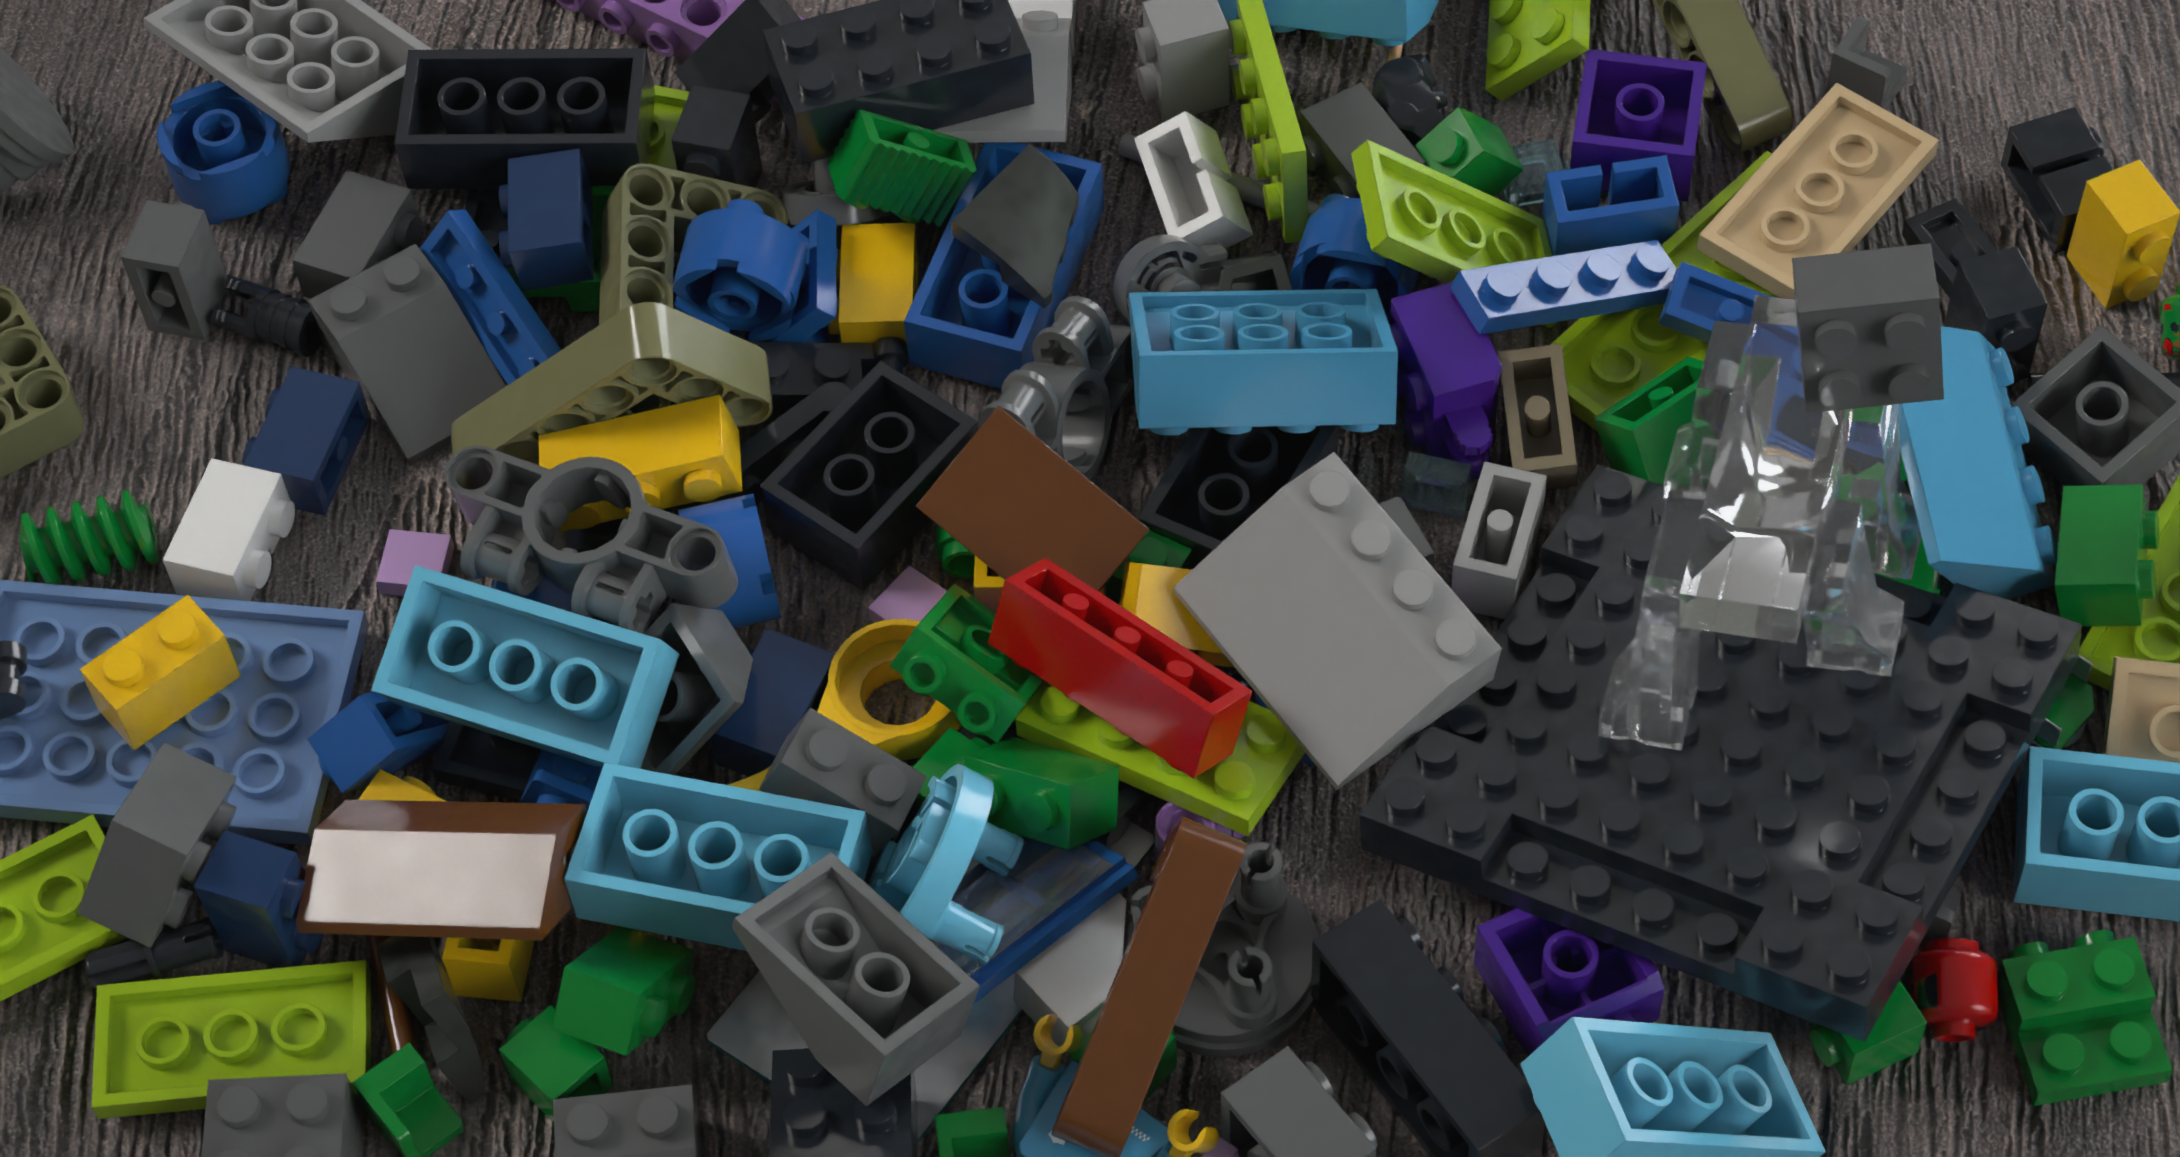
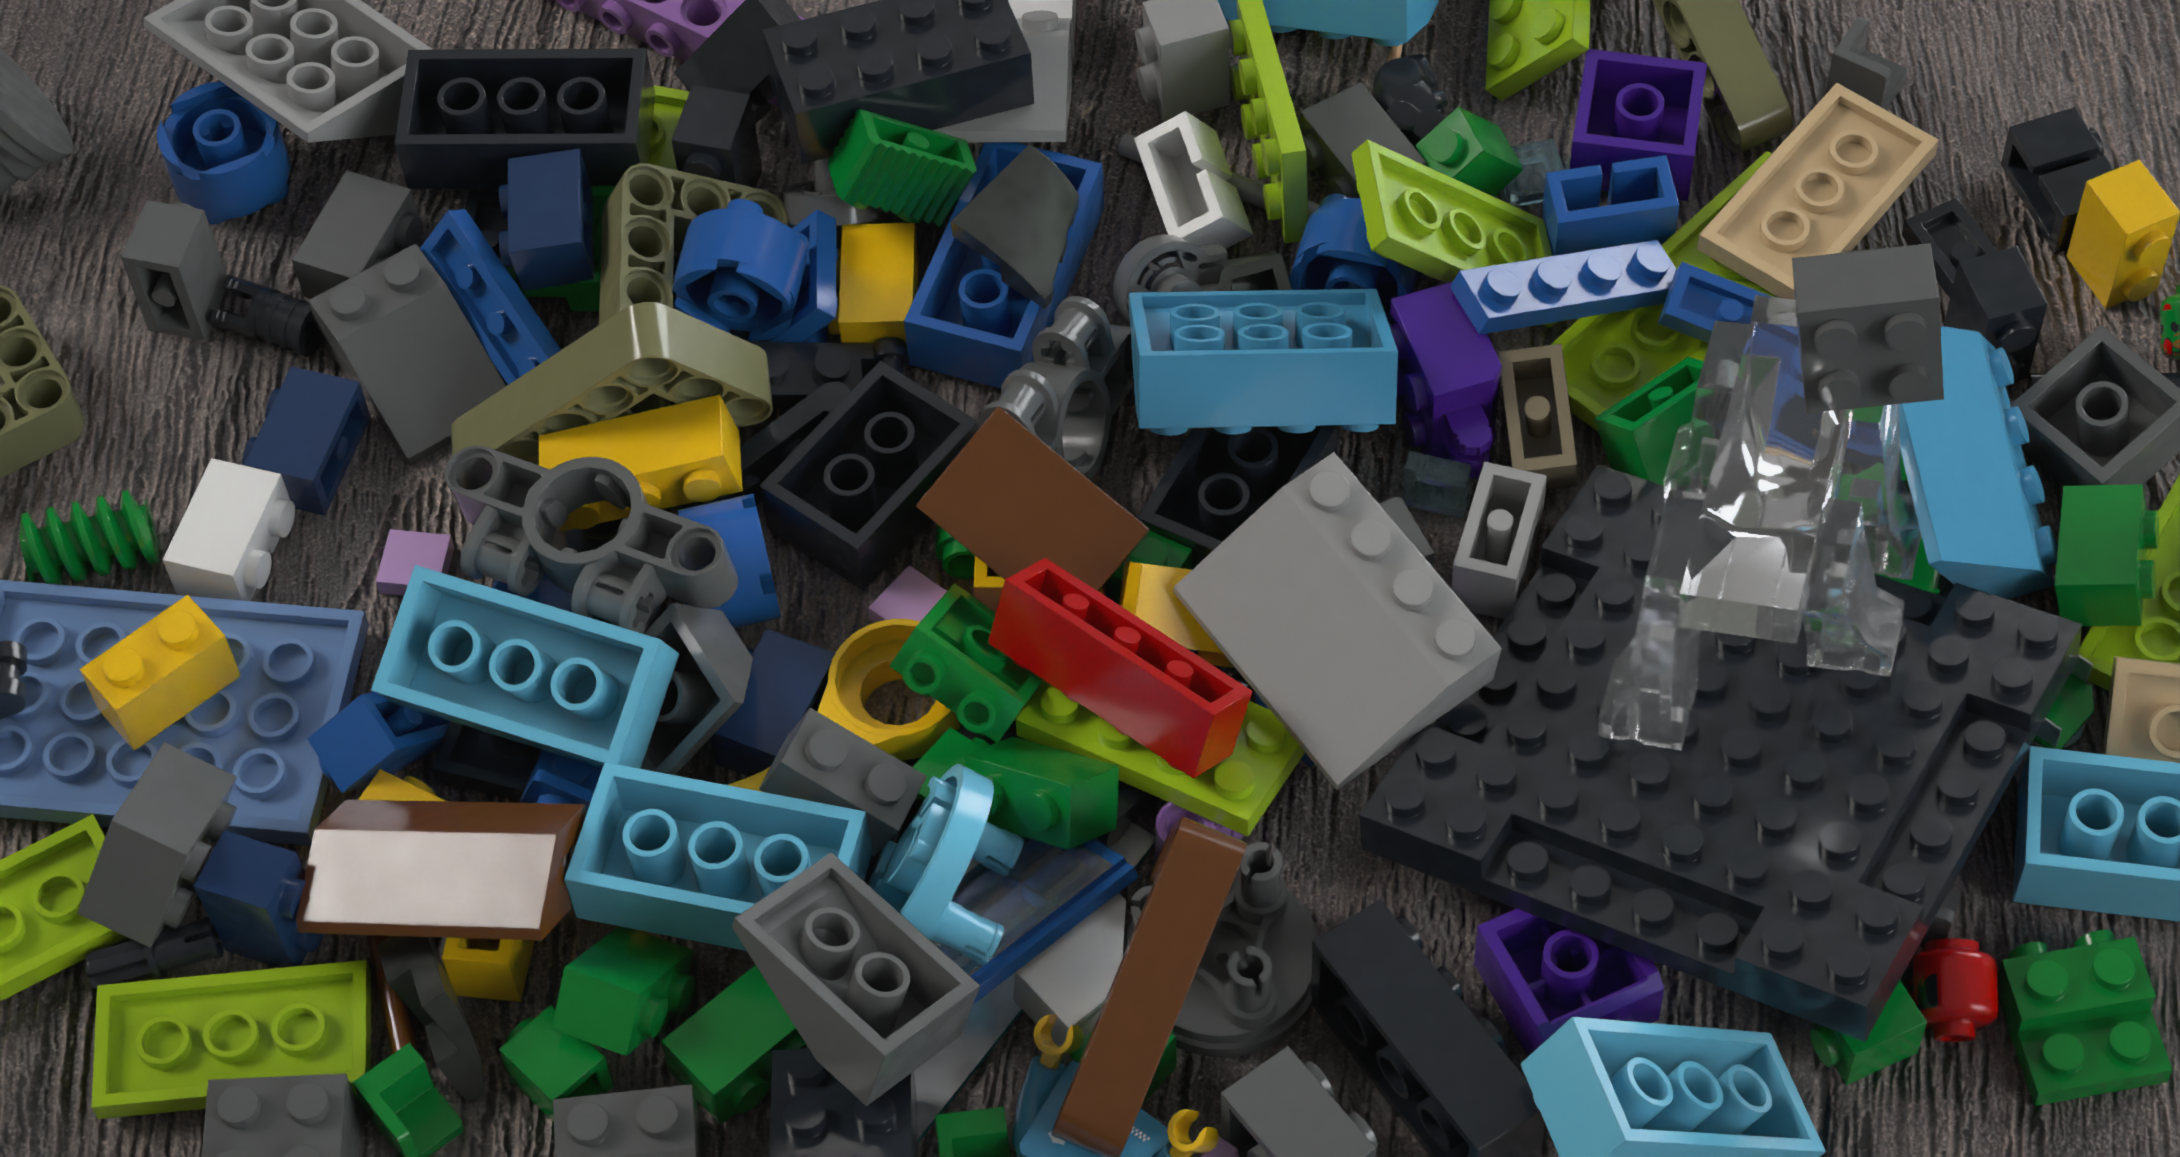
(730, 1046): none -> green brick

